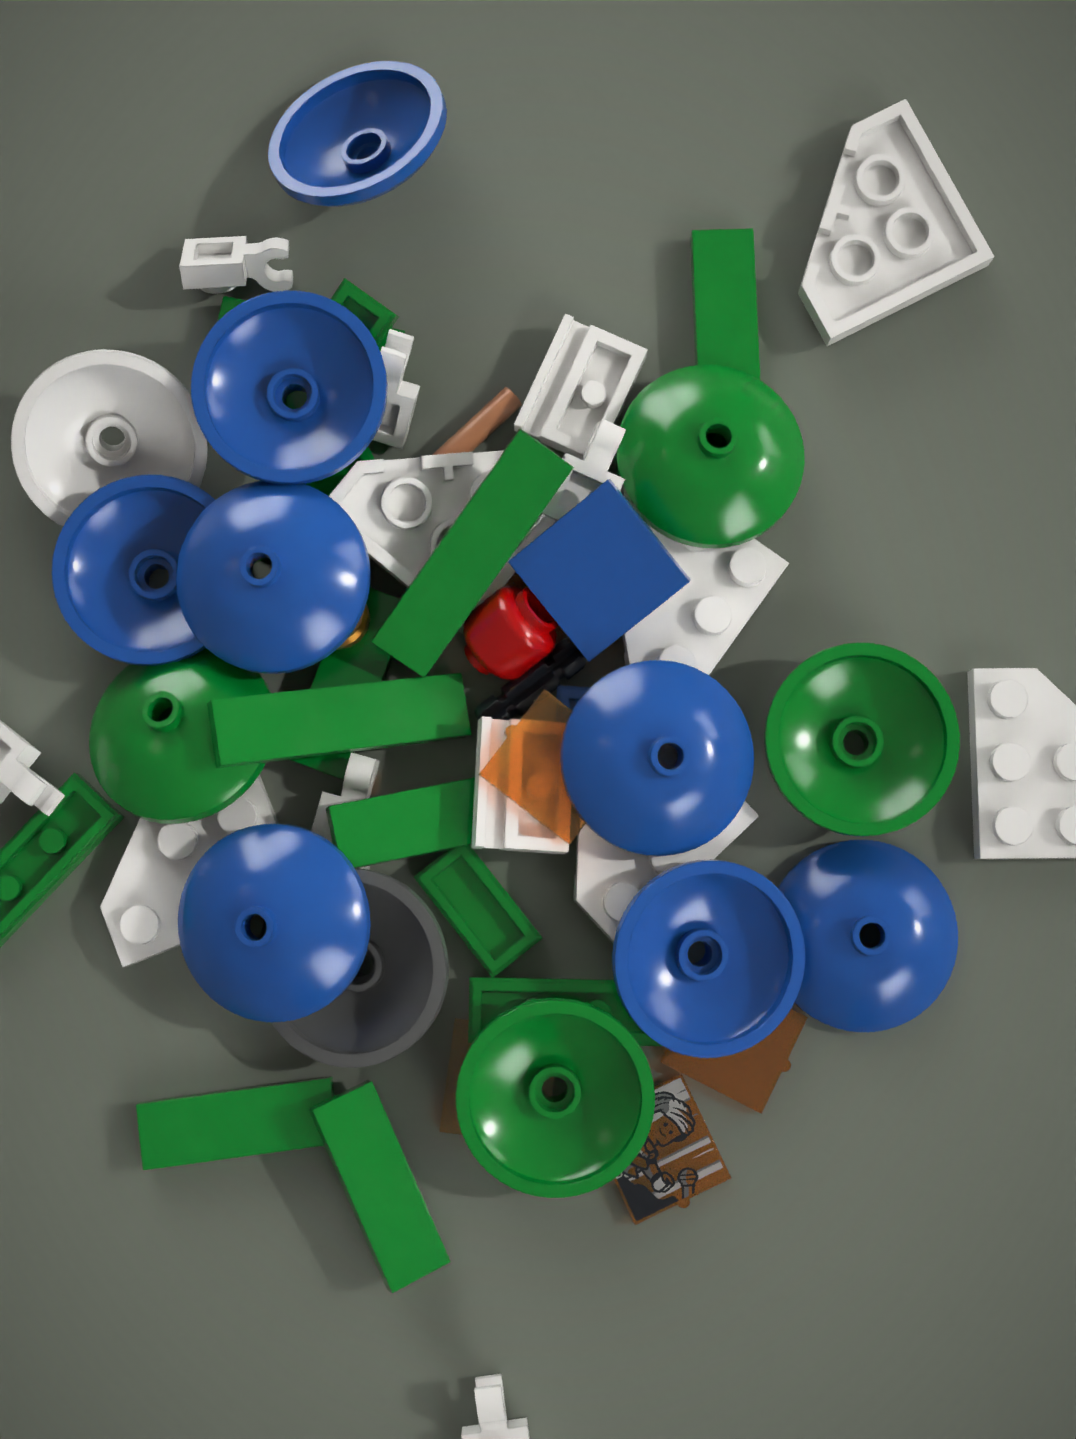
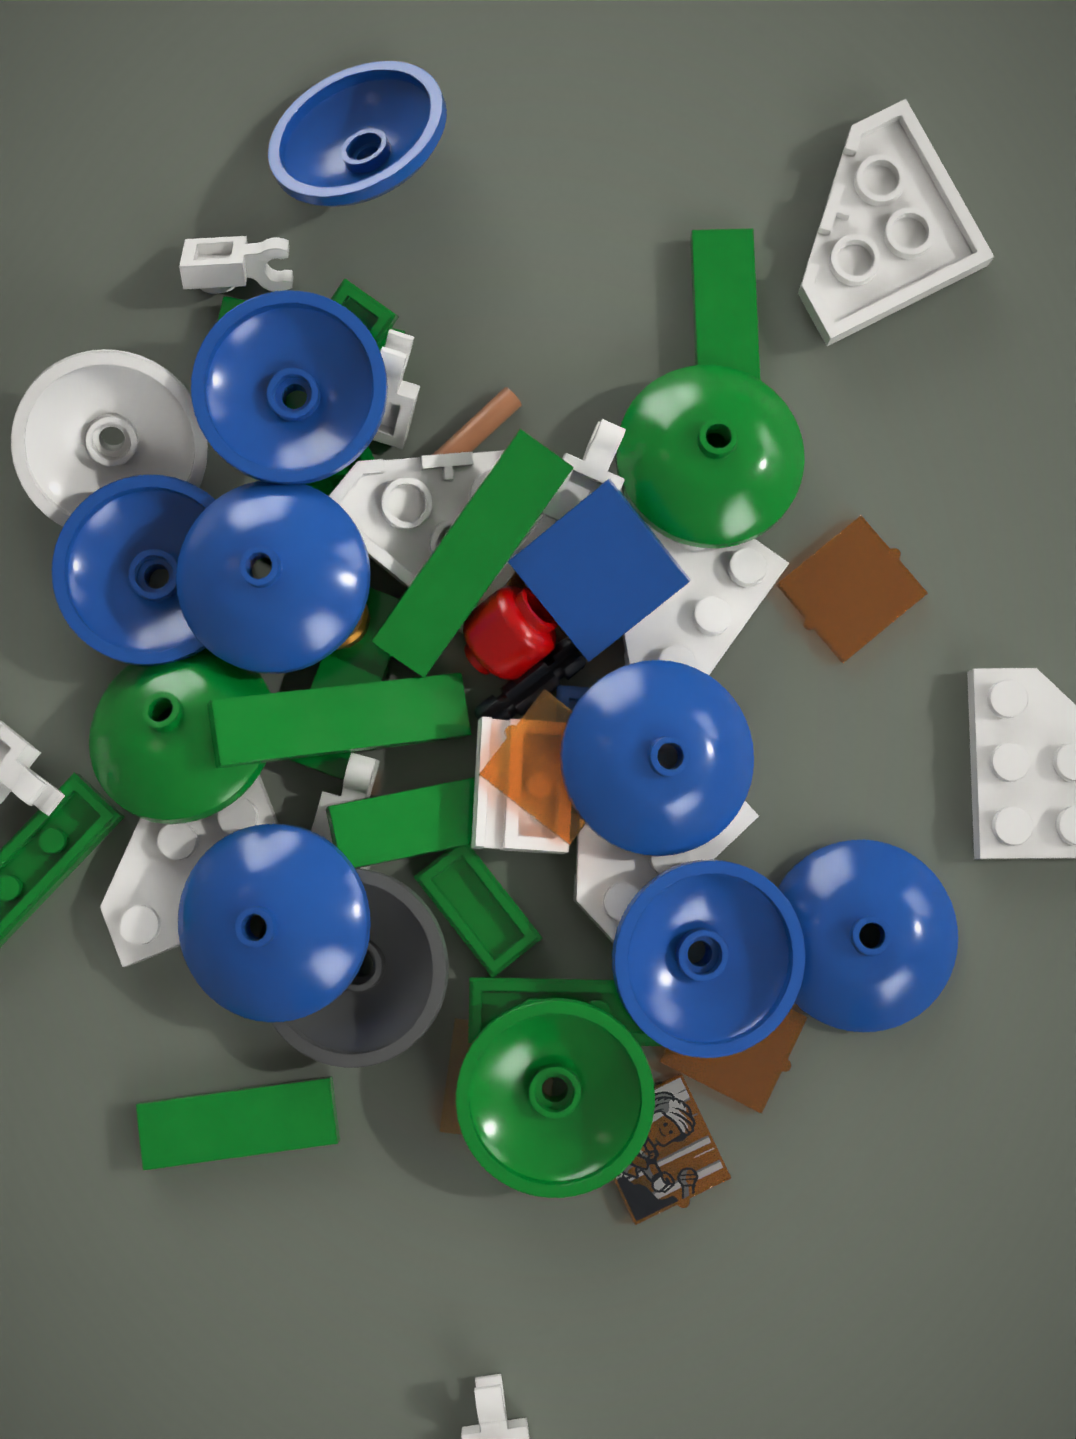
(379, 1186): green tile -> none
(579, 384): white plate -> none
(852, 589): none -> clear orange piece
(905, 731): green dish -> none

